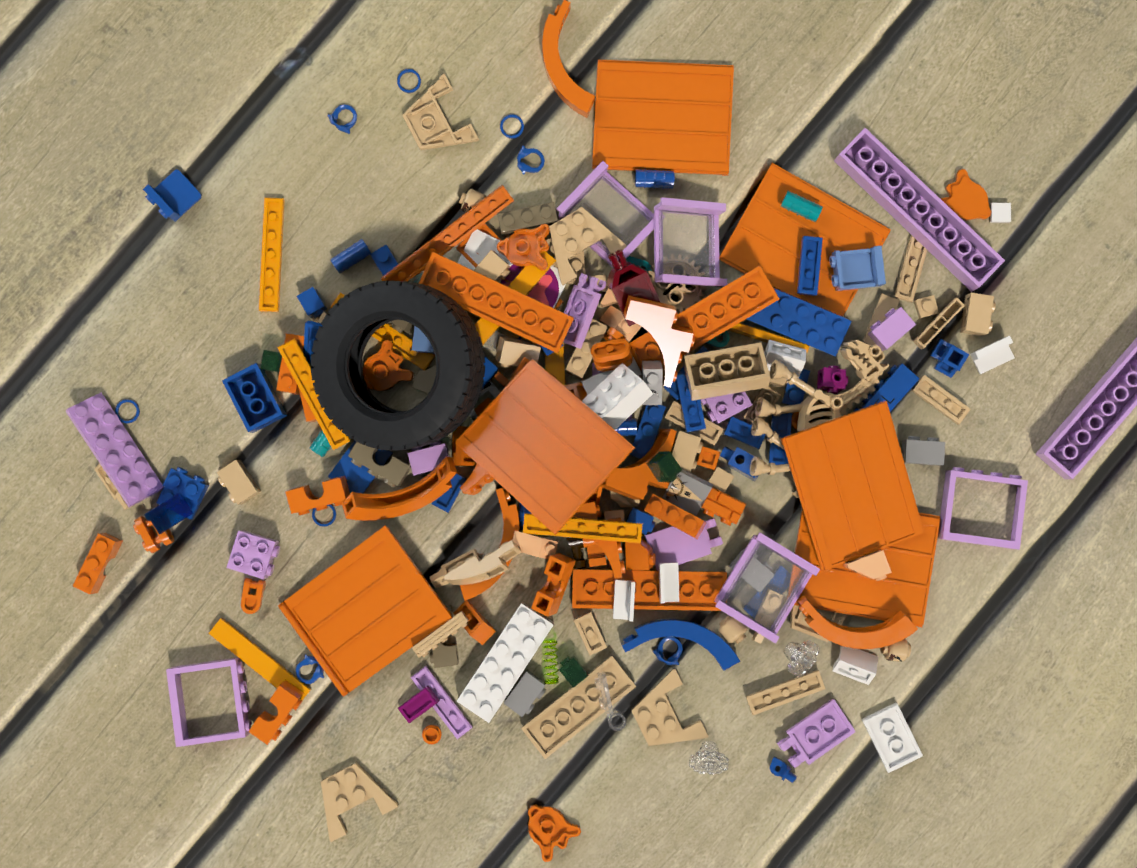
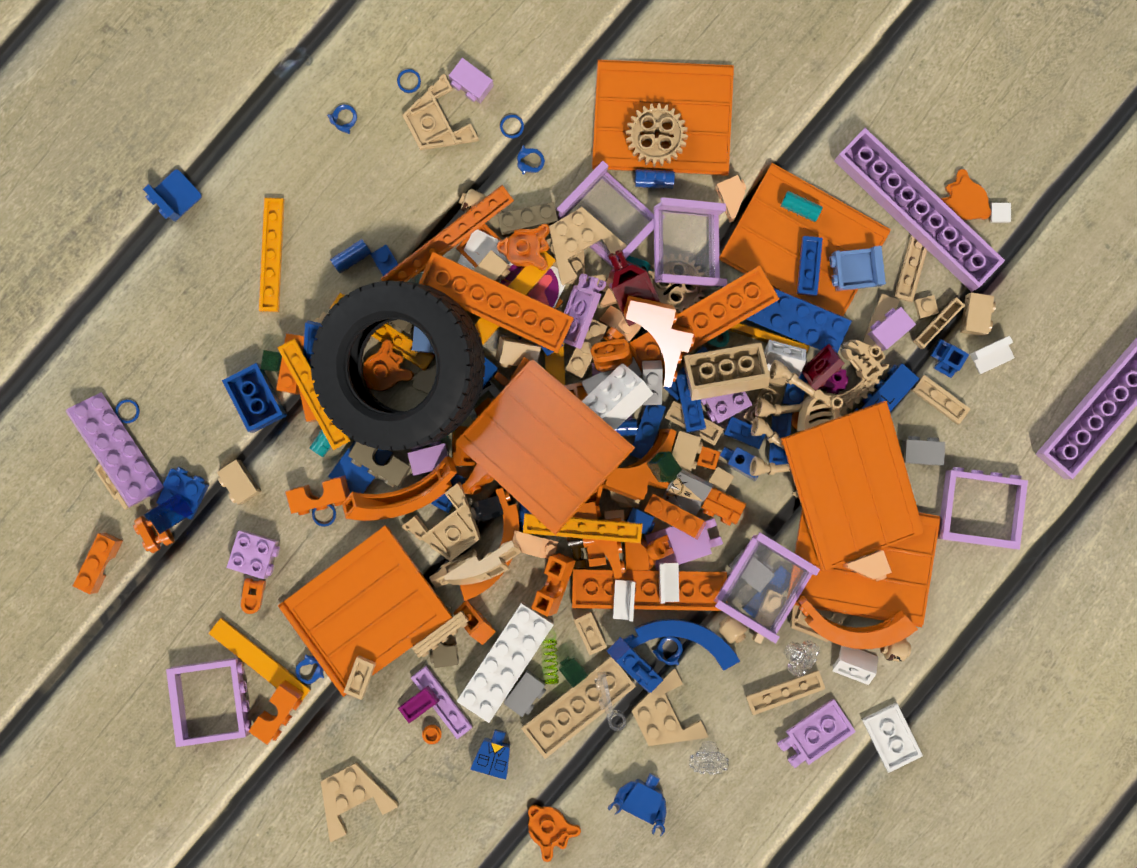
(312, 302): blue brick -> none
(360, 677): none -> tan plate
(454, 532): none -> tan wing
(471, 81): none -> lavender brick
(487, 509): none -> black brick
(493, 756): none -> blue torso
(564, 86): orange arch -> none
(634, 665): none -> blue piece
(643, 801): none -> blue torso
(657, 117): none -> tan gear
(659, 548): none -> orange plate
(732, 193): none -> light nougat slope
(785, 771): blue piece -> none
(822, 367): none -> dark red plate

